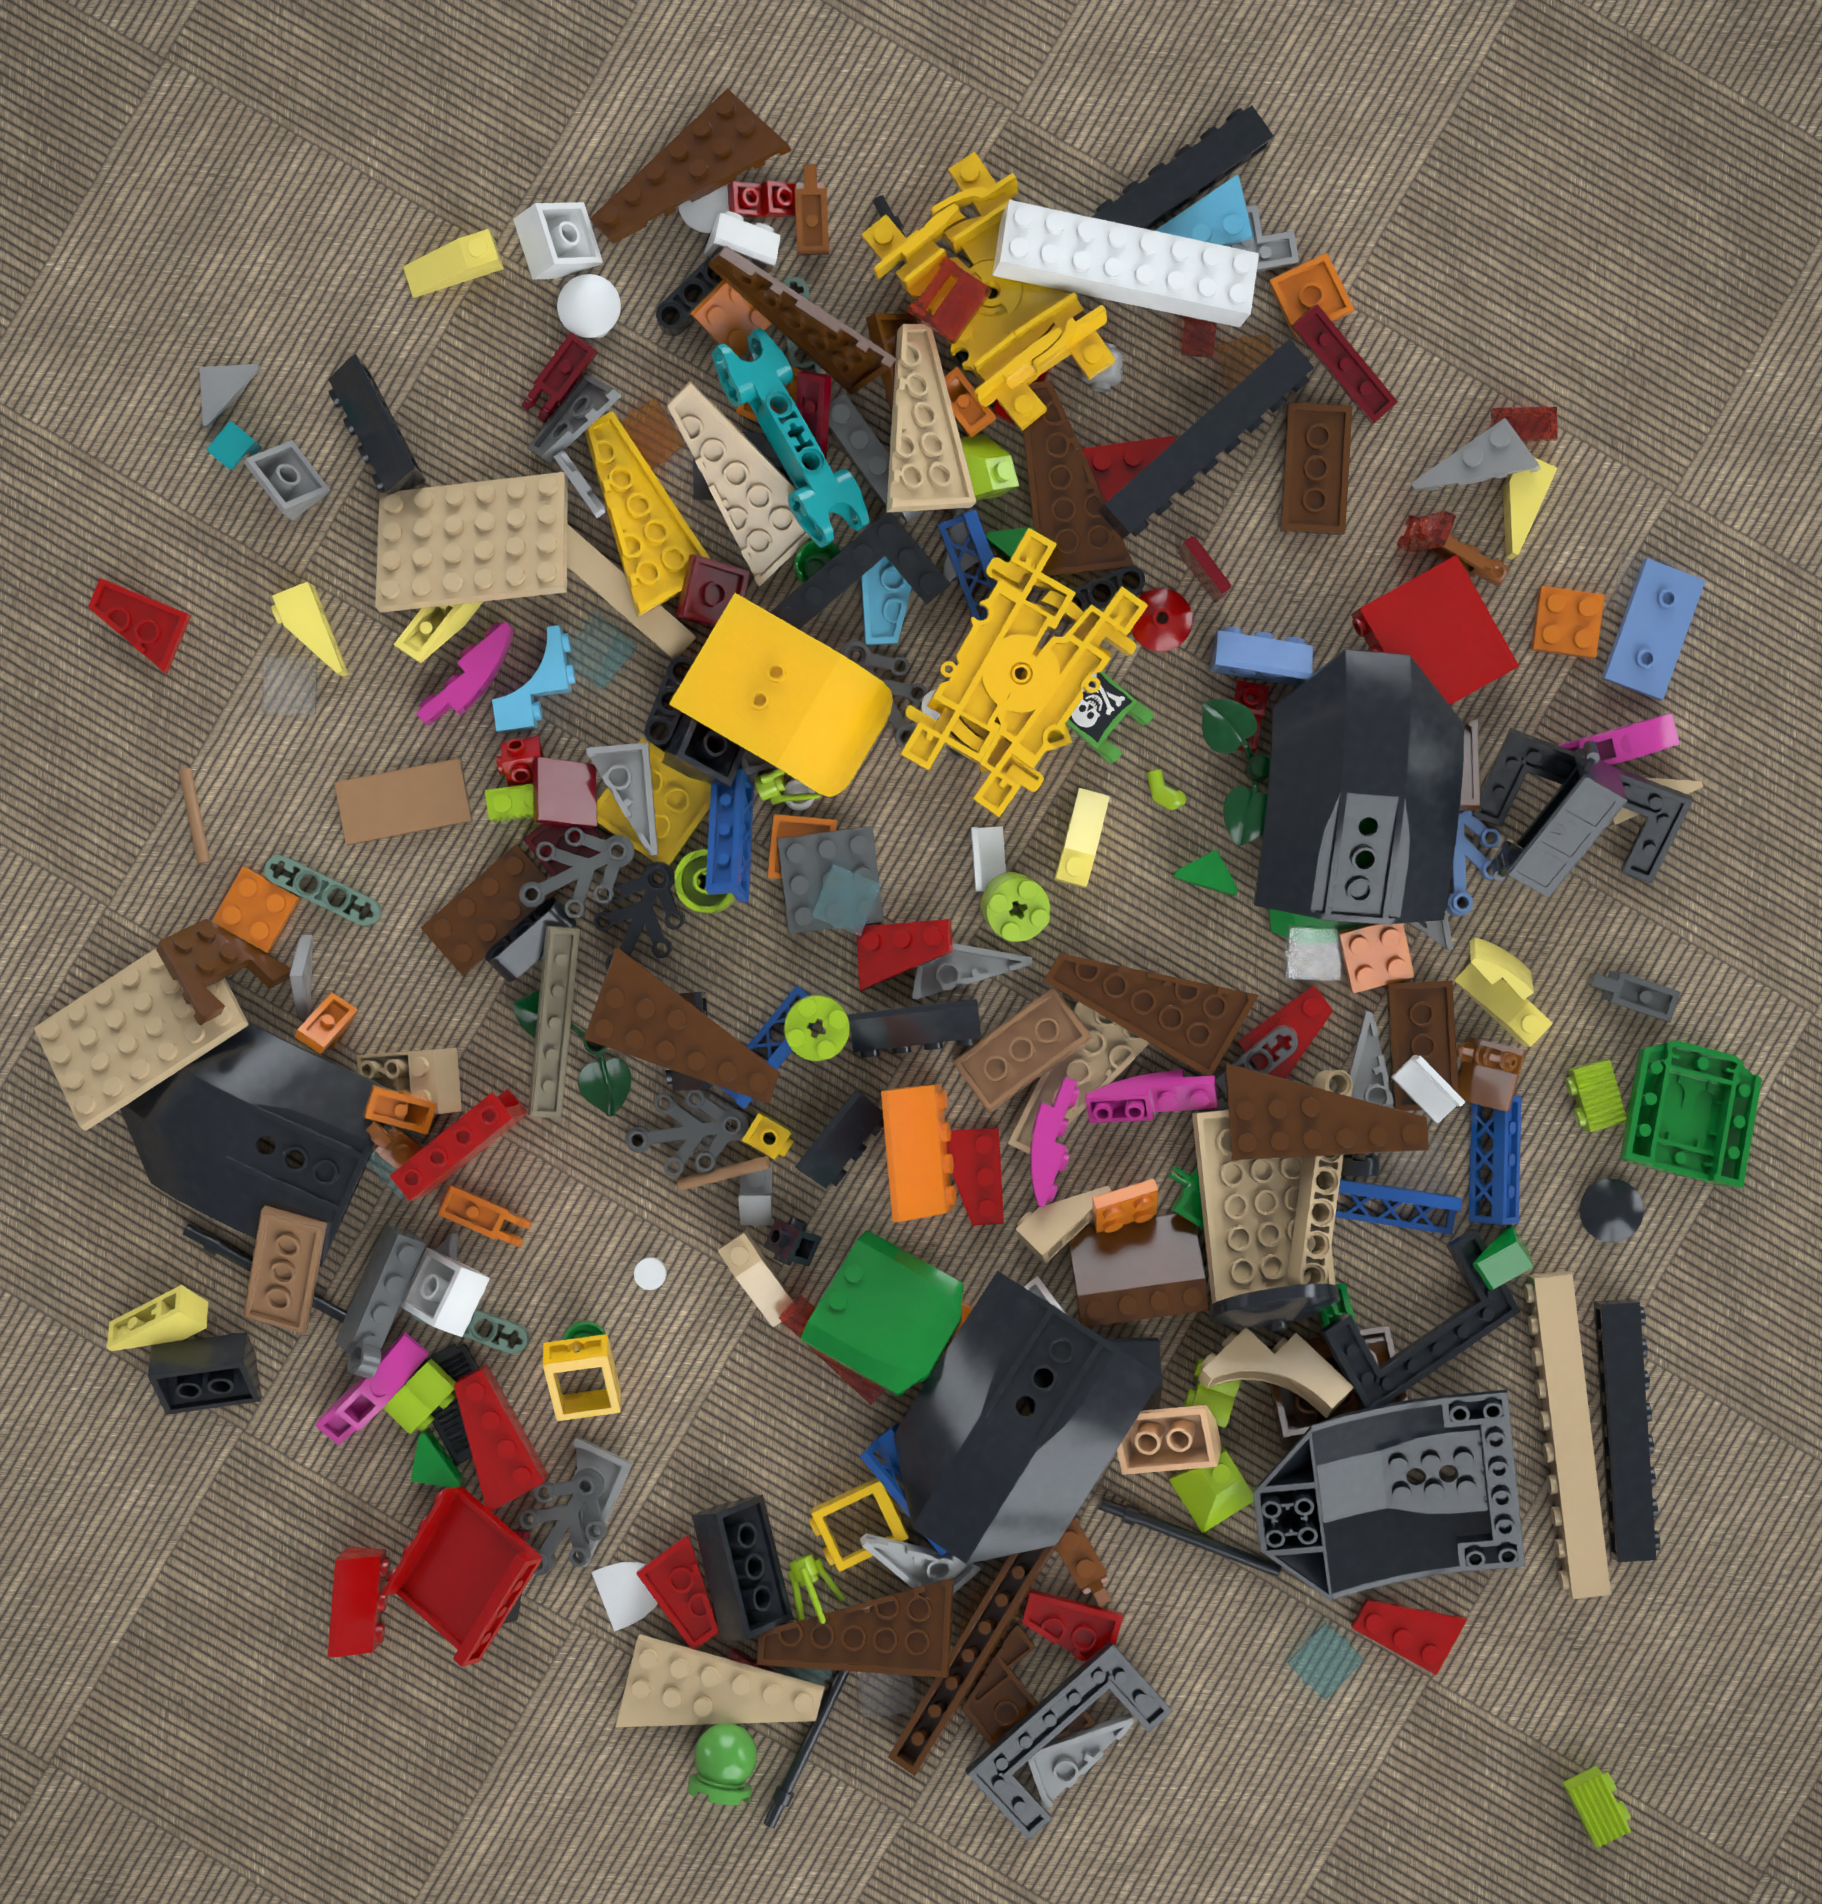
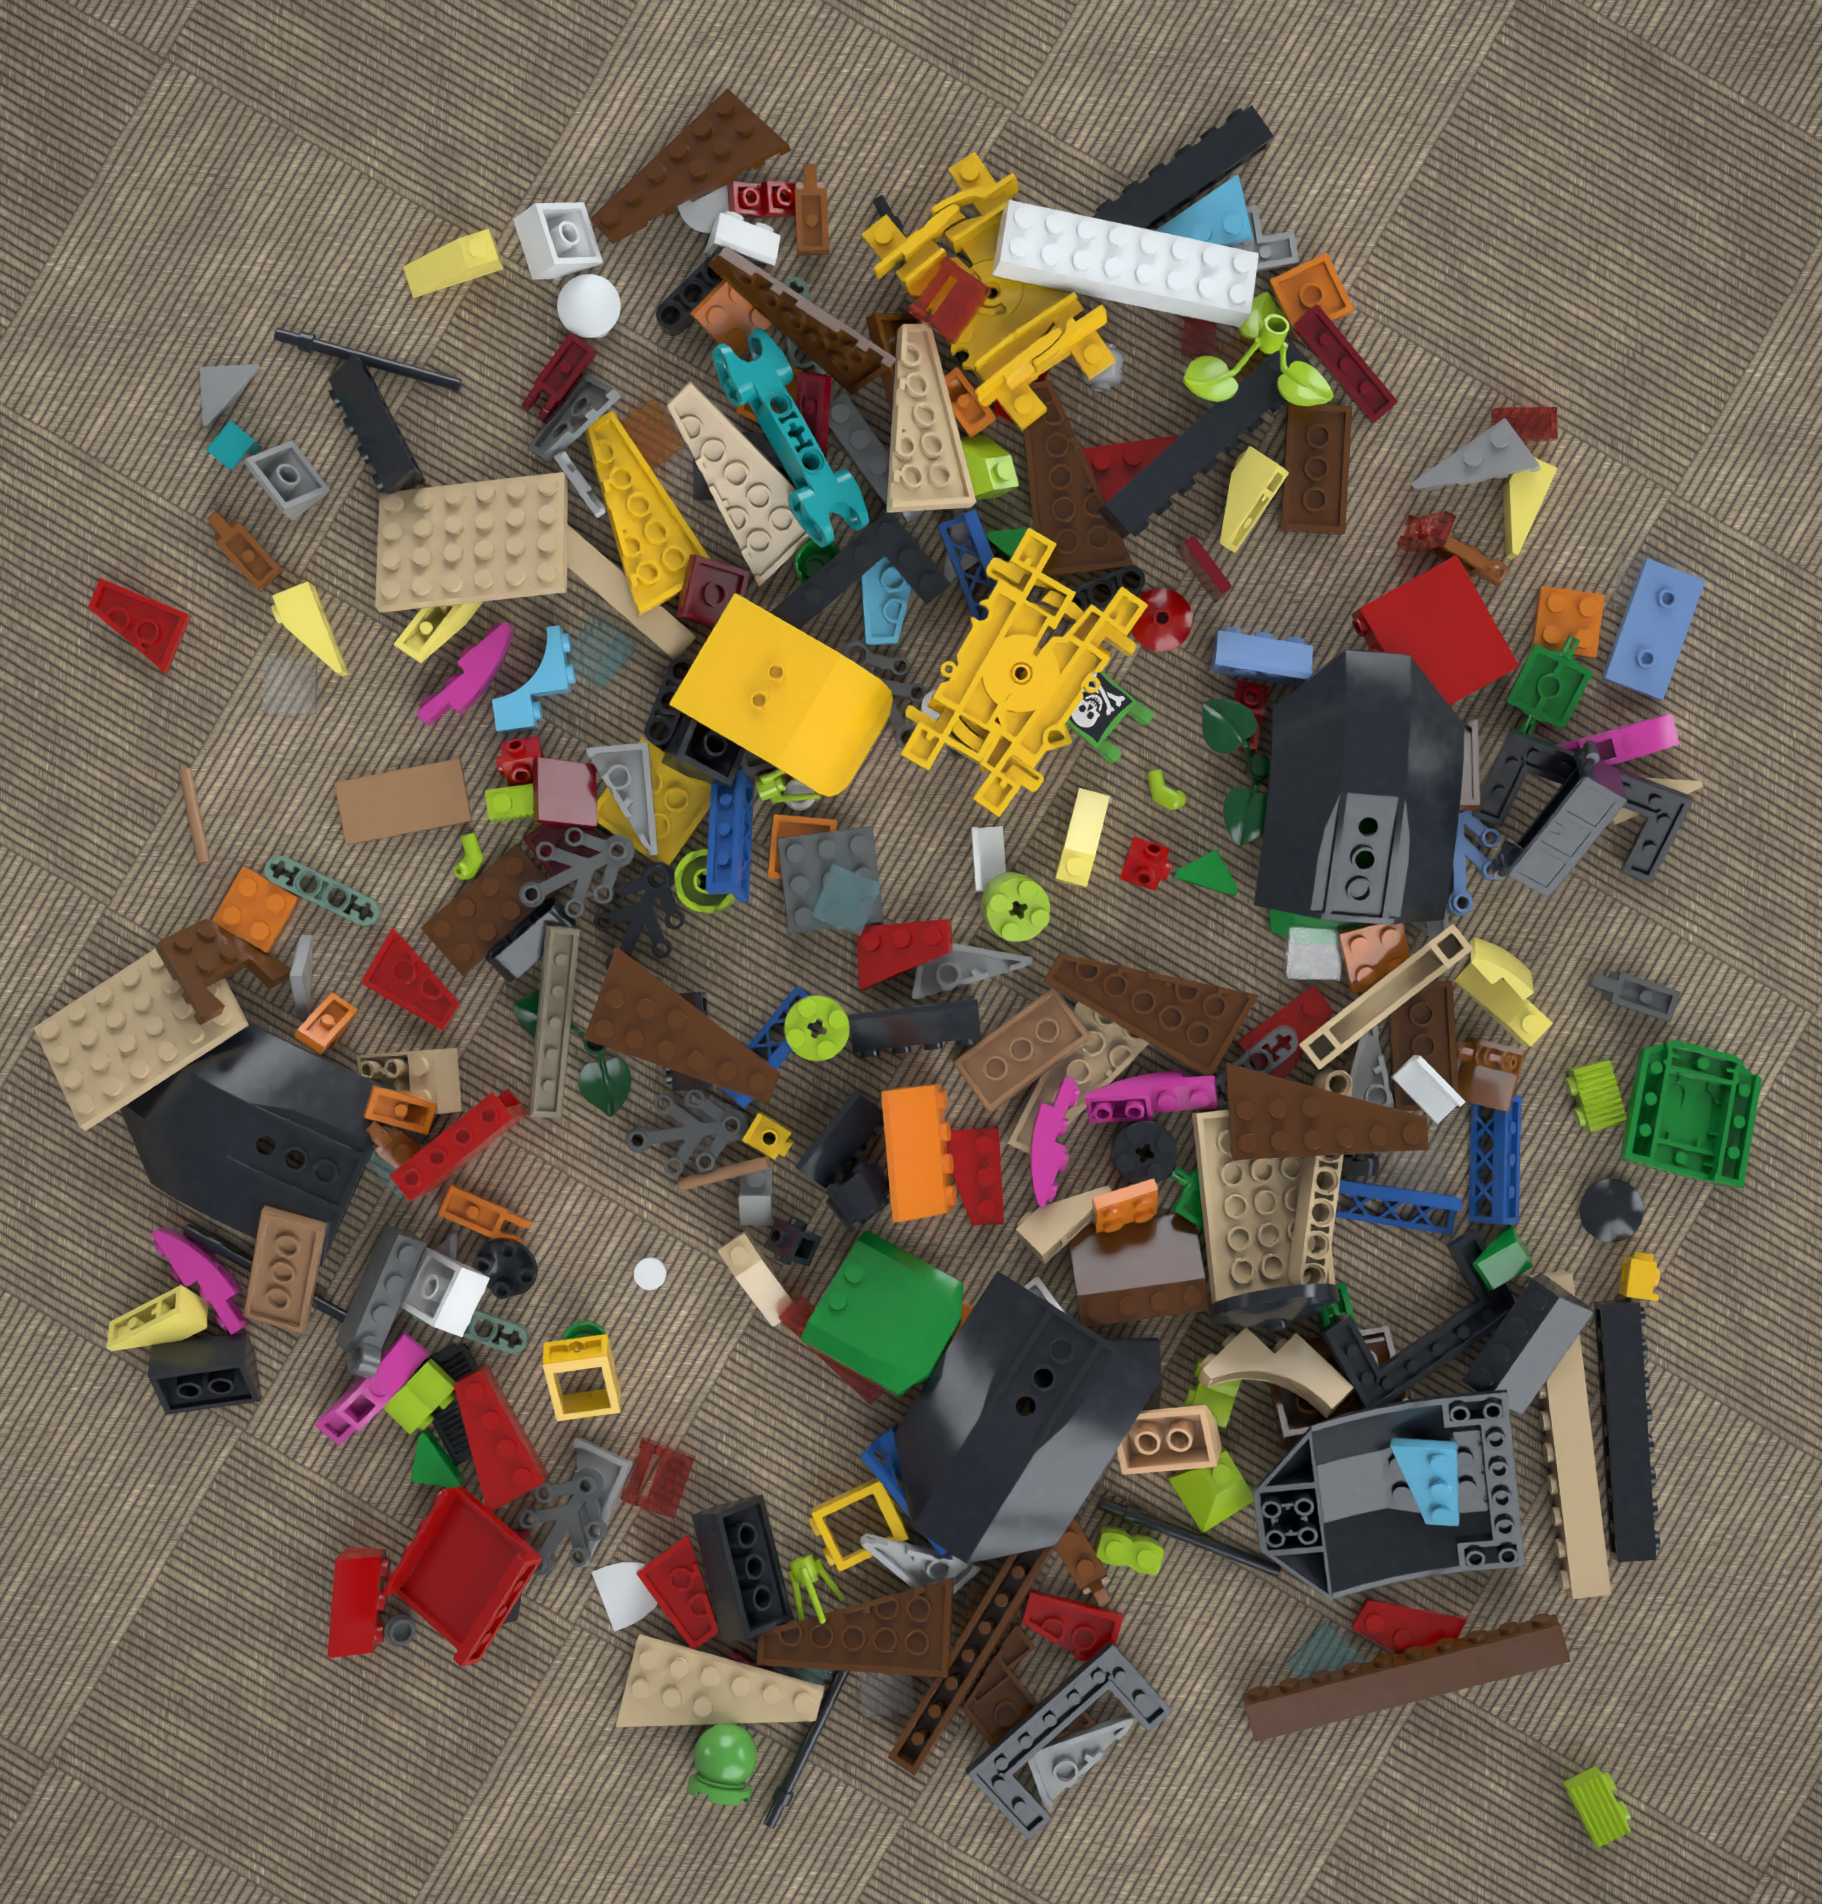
(195, 1265): none -> dark pink slope
(245, 551): none -> dark orange hinge
(308, 343): none -> black bar
(399, 1630): none -> dark grey plate
(410, 983): none -> red wing
(471, 860): none -> lime arm
(508, 1266): none -> black dish
(668, 1481): none -> clear red plate
(860, 1196): none -> black brick
(1135, 1135): none -> black brick
(1137, 1551): none -> lime brick
(1145, 863): none -> red brick
(1249, 493): none -> light yellow slope
(1299, 384): none -> lime plant
(1385, 996): none -> tan arch
(1405, 1677): none -> reddish brown brick
(1431, 1476): none -> medium azure wing
(1529, 1342): none -> black slope
(1549, 686): none -> green plate
(1639, 1276): none -> yellow brick

